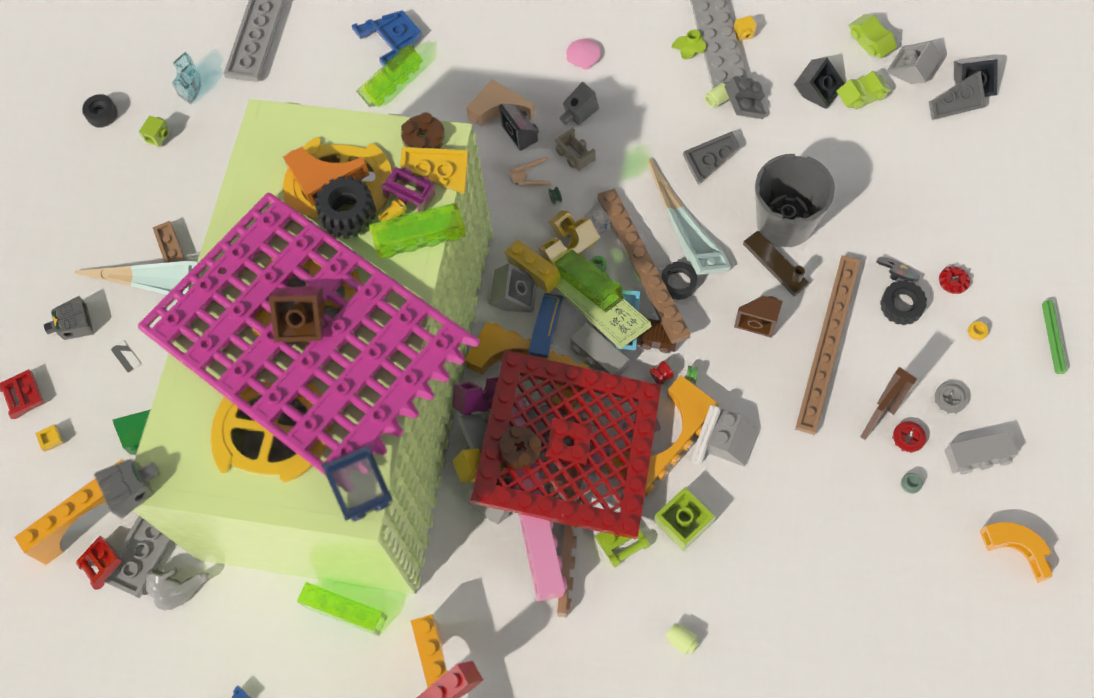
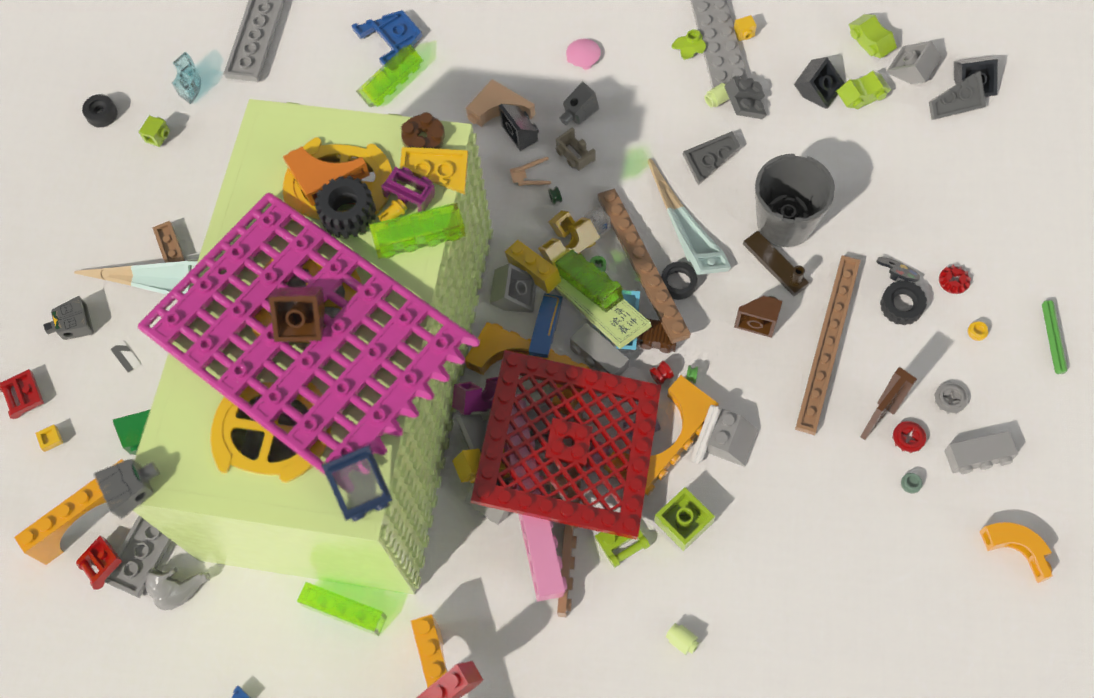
(530, 443): reddish brown plate -> none

